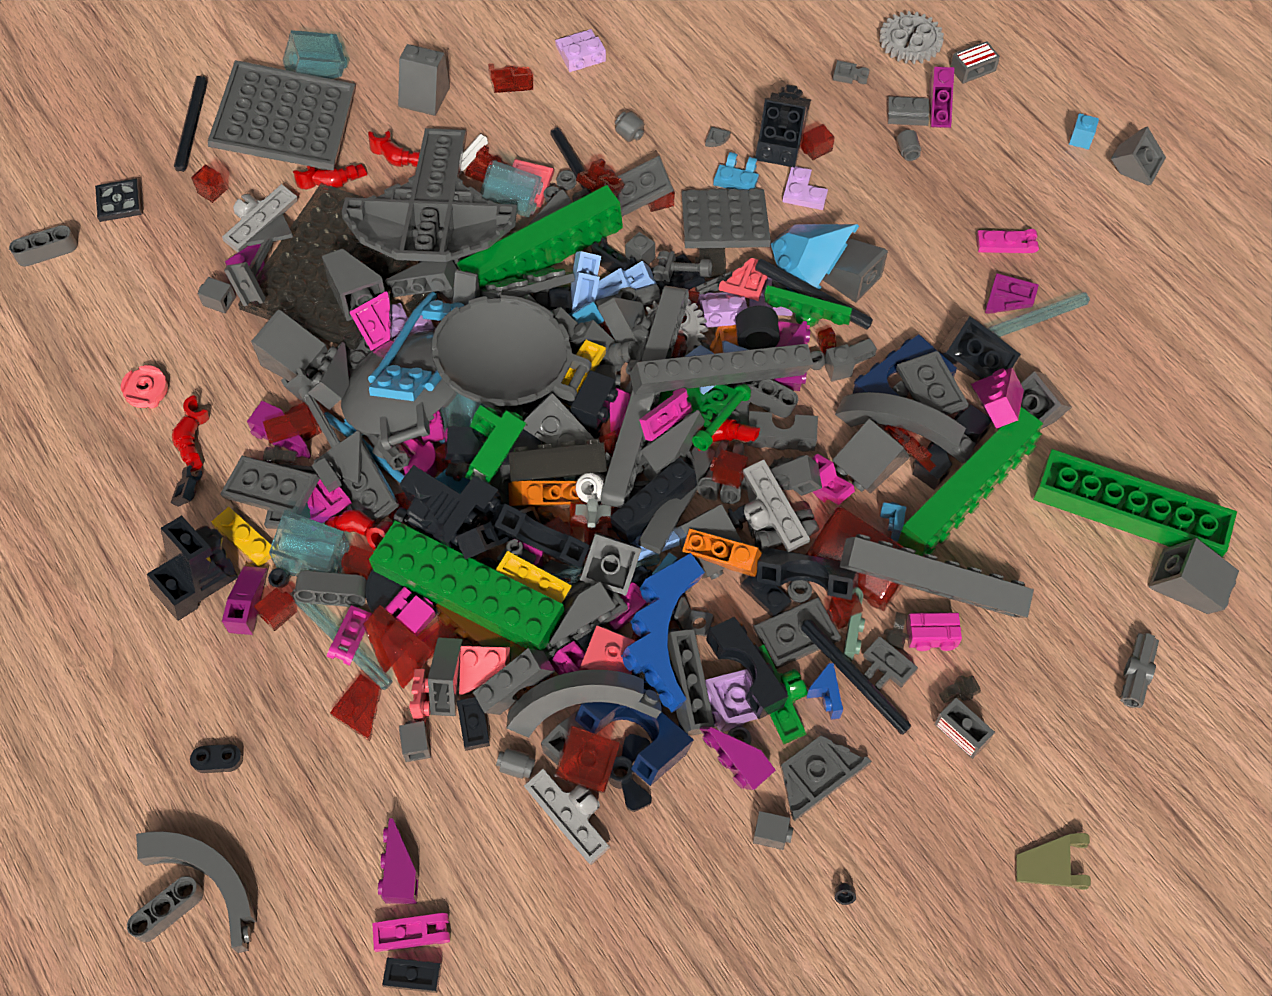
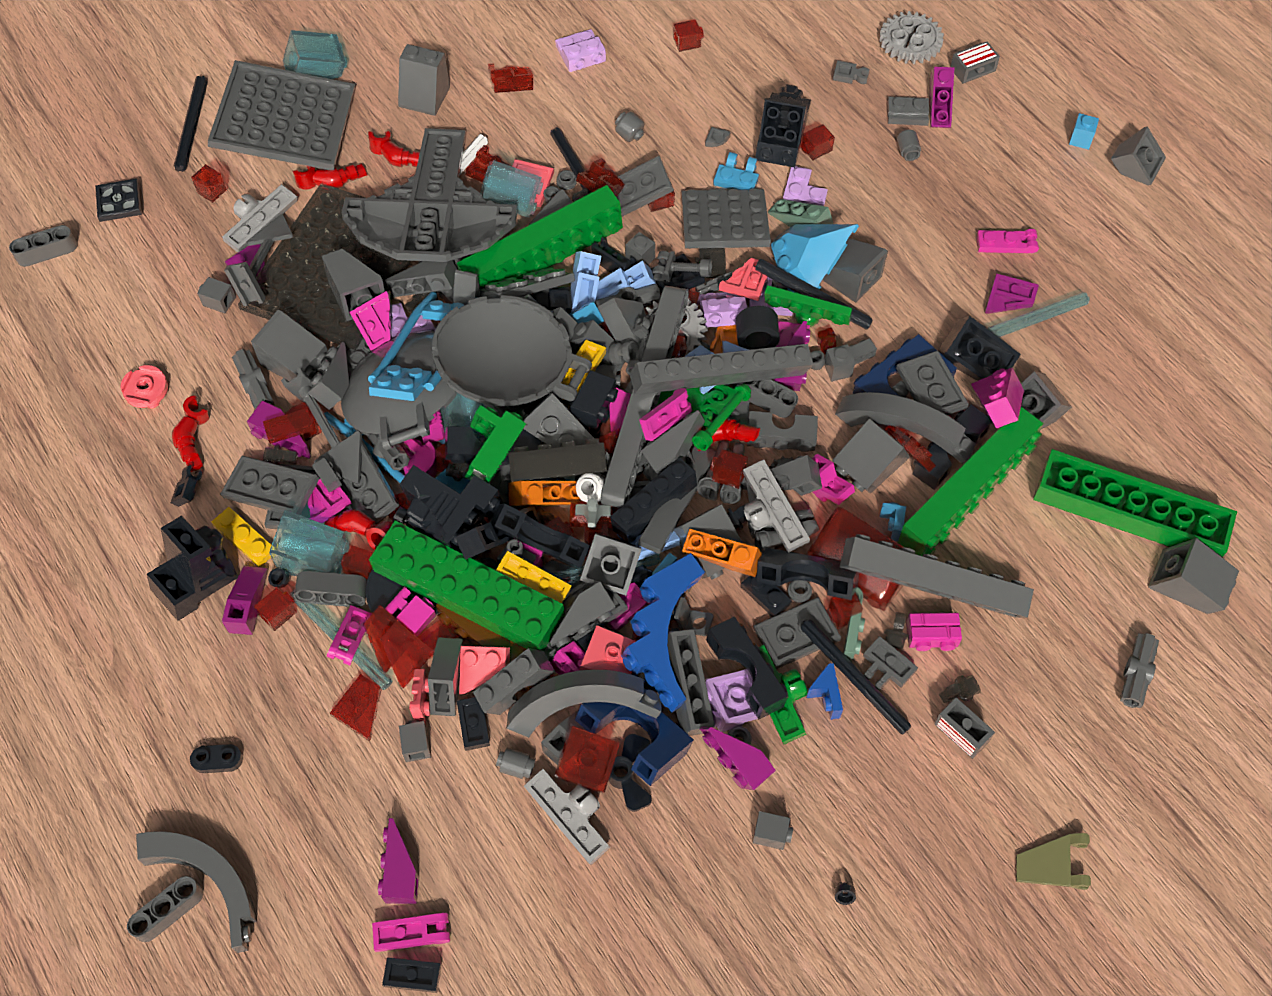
(251, 378): none -> dark grey piece
(687, 35): none -> clear red brick
(800, 213): none -> sand green slope
(818, 773): dark grey wing -> none

